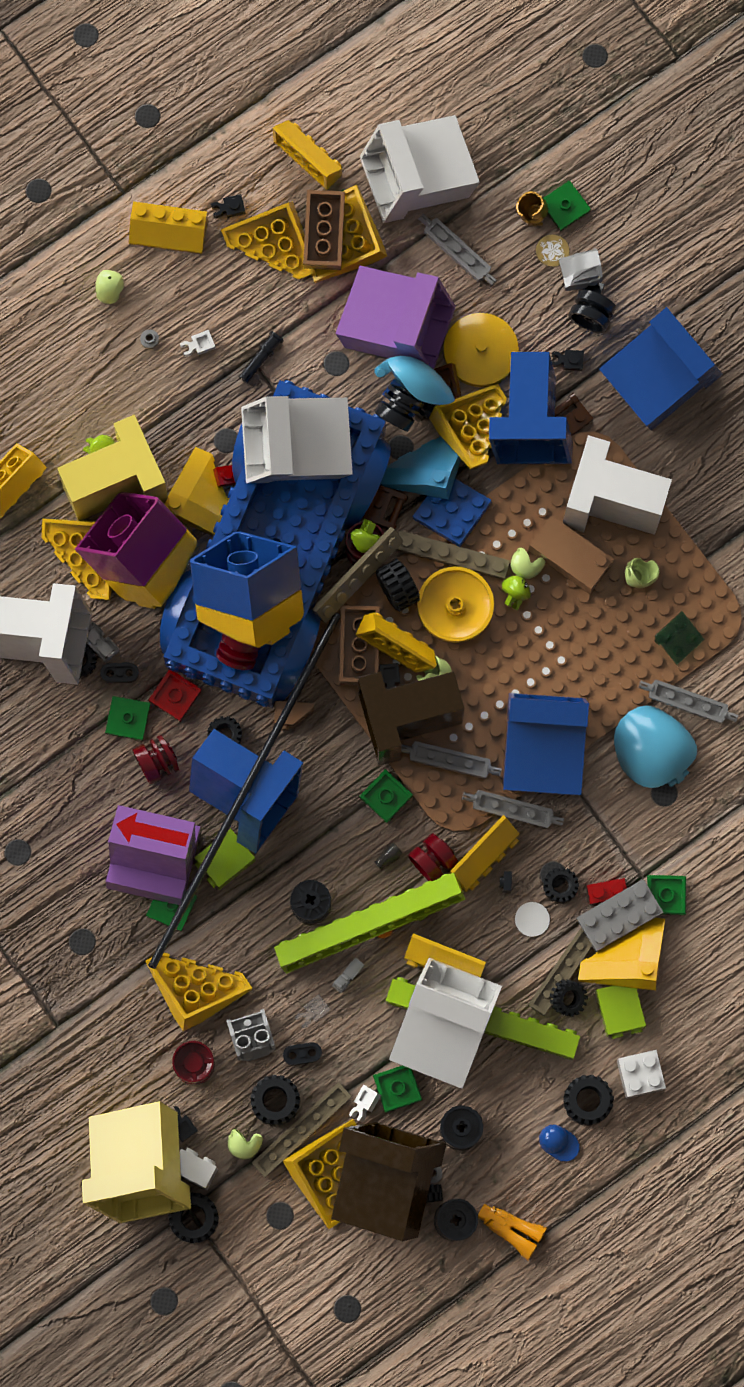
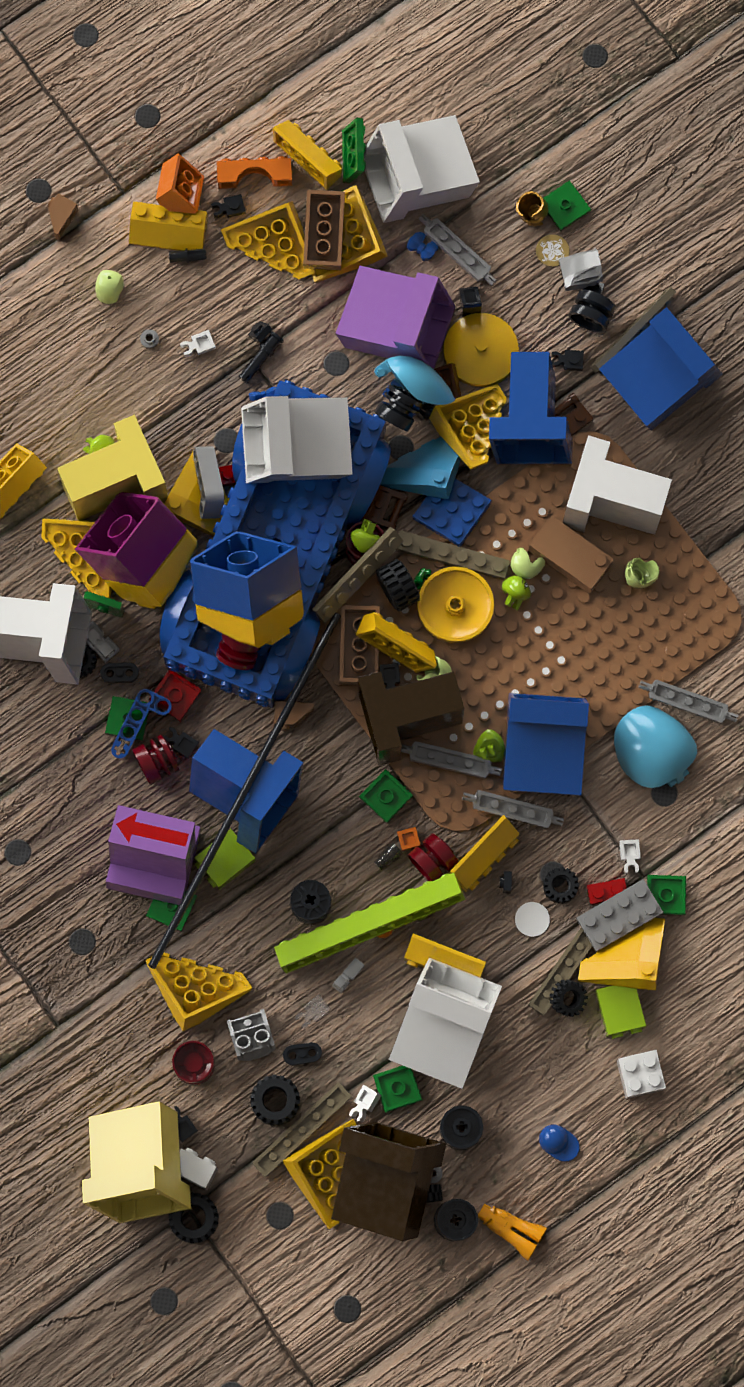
(61, 214): none -> medium nougat slope
(104, 604): none -> green plate
(136, 725): none -> blue beam
(179, 186): none -> orange slope
(183, 744): none -> black plate
(187, 255): none -> black axle
(209, 482): none -> light grey beam
(229, 723): black tyre -> none
(231, 172): none -> orange arch
(240, 1147): yellowish green helmet -> none
(257, 395): none -> blue piece
(259, 331): none -> black plate
(353, 150): none -> green plate
(408, 839): none -> orange plate
(416, 244): none -> blue piece
(422, 574): none -> green arm
(470, 300): none -> black slope
(490, 746): none -> lime piece
(506, 1026): lime brick -> none
(600, 1087): black tyre -> none
(630, 852): none -> white plate
(639, 324): none -> dark tan plate
(679, 637): clear green hinge -> none

